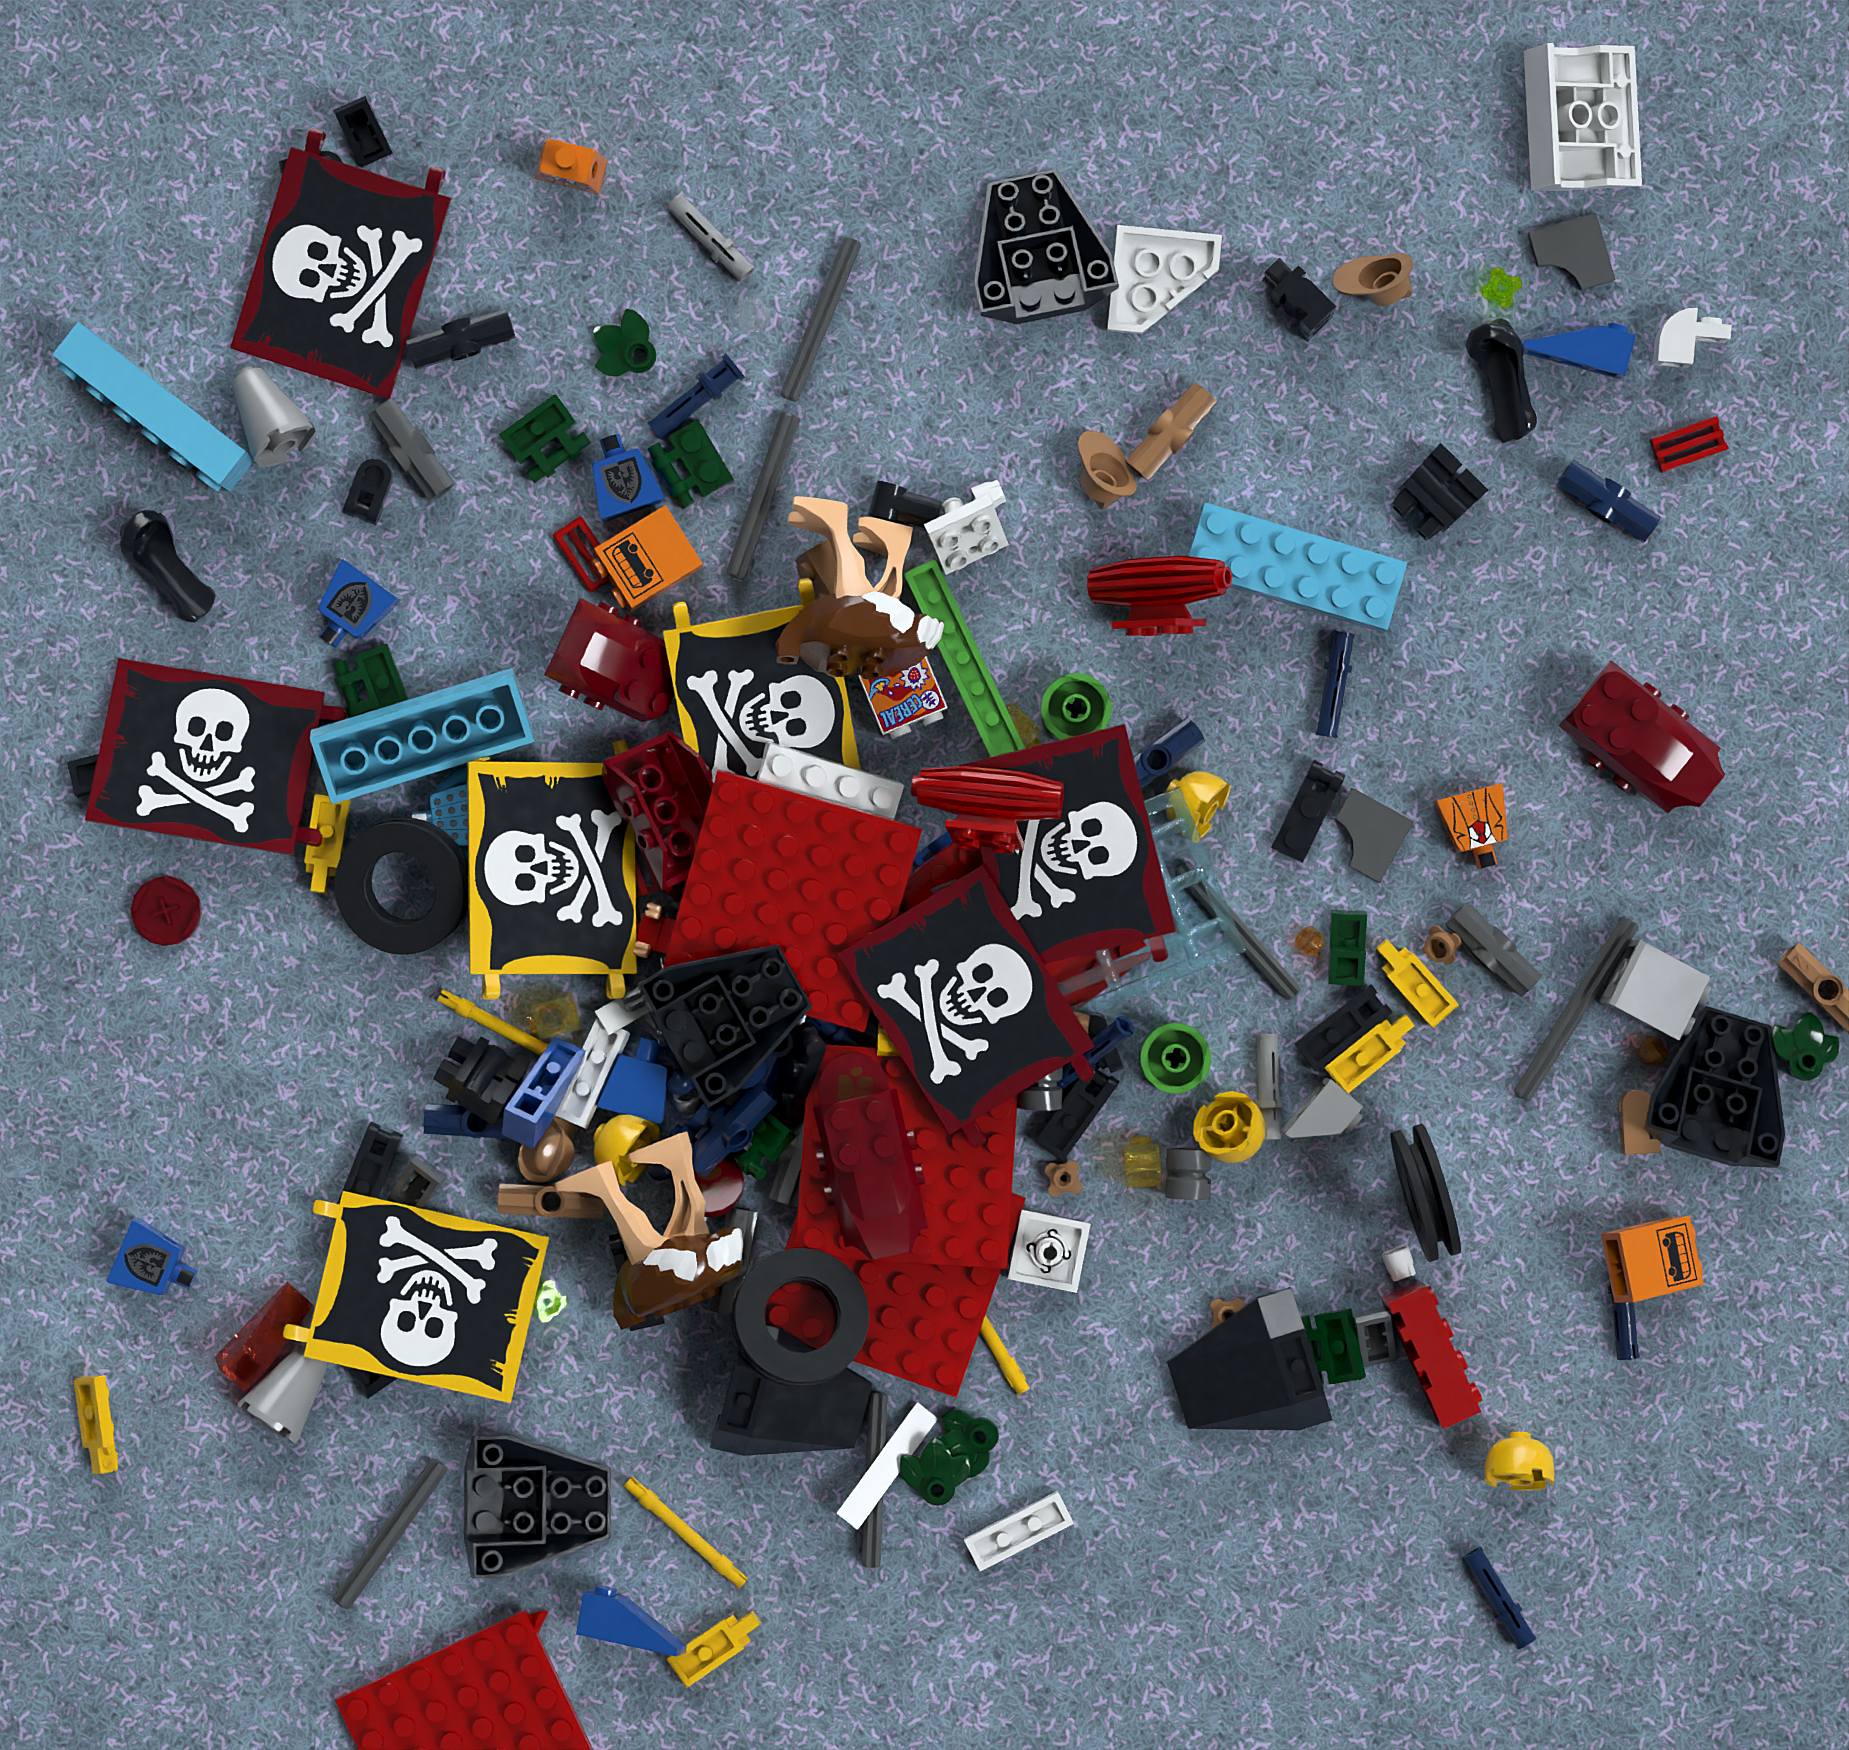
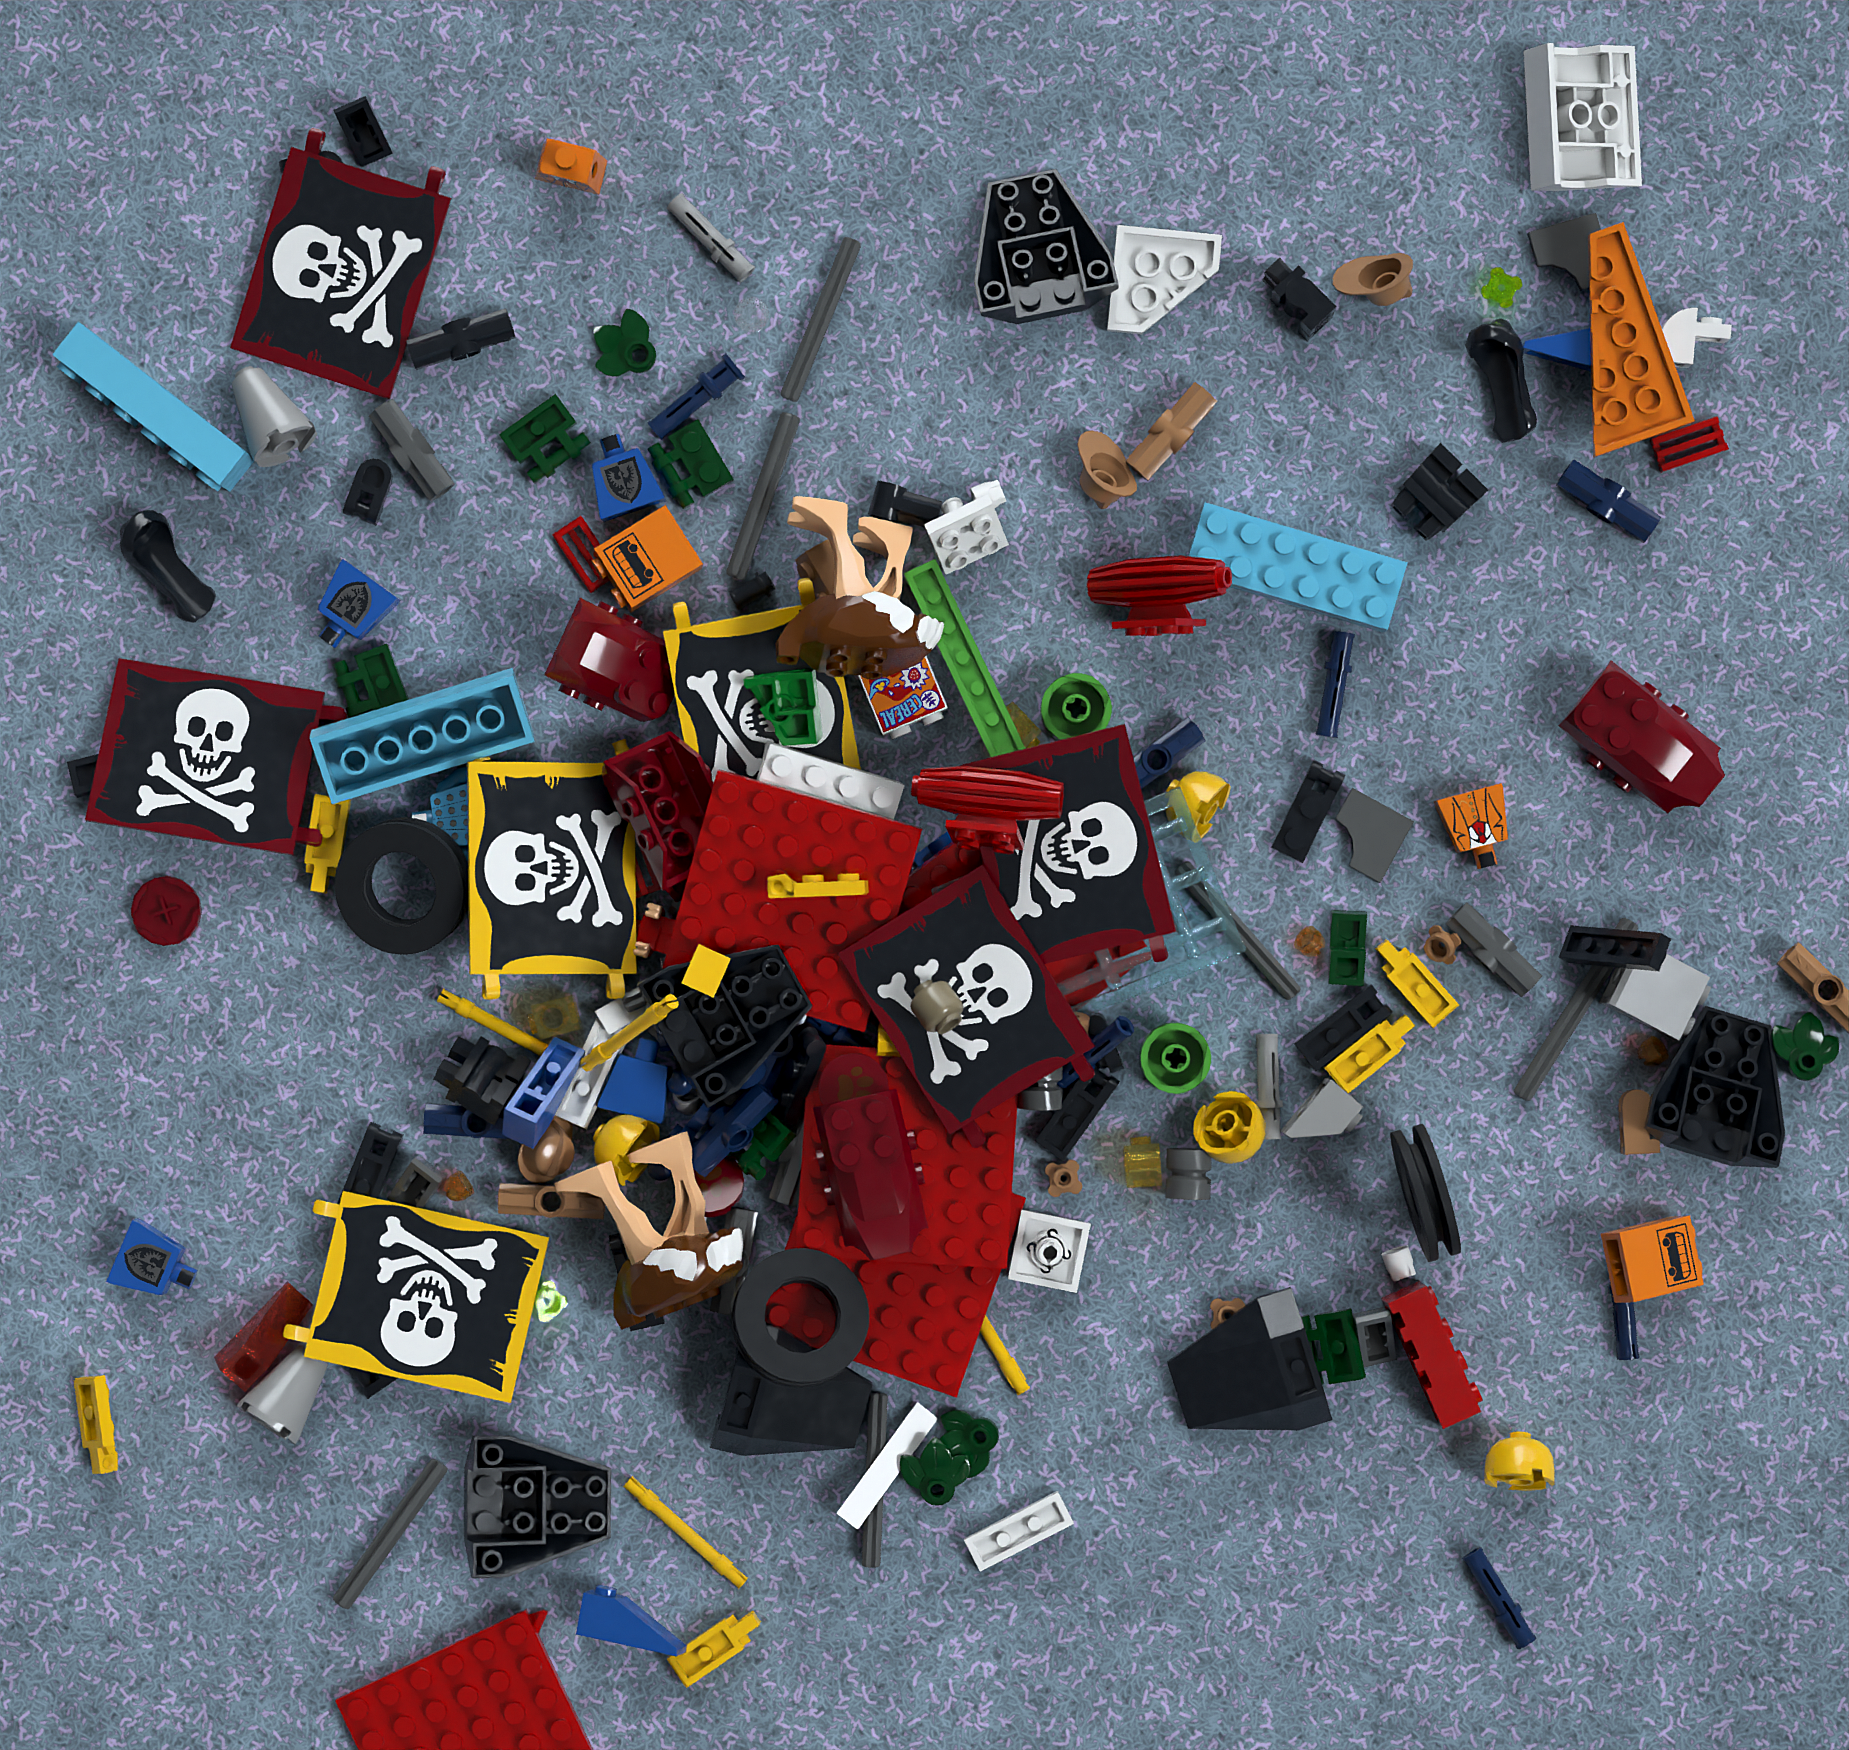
(458, 1187): none -> clear orange hinge
(652, 1015): none -> yellow piece
(706, 970): none -> yellow sticker
(752, 590): none -> black pin
(790, 703): none -> green slope
(813, 885): none -> yellow hinge
(937, 1006): none -> dark tan head
(1615, 948): none -> black plate
(1631, 364): none -> orange wing

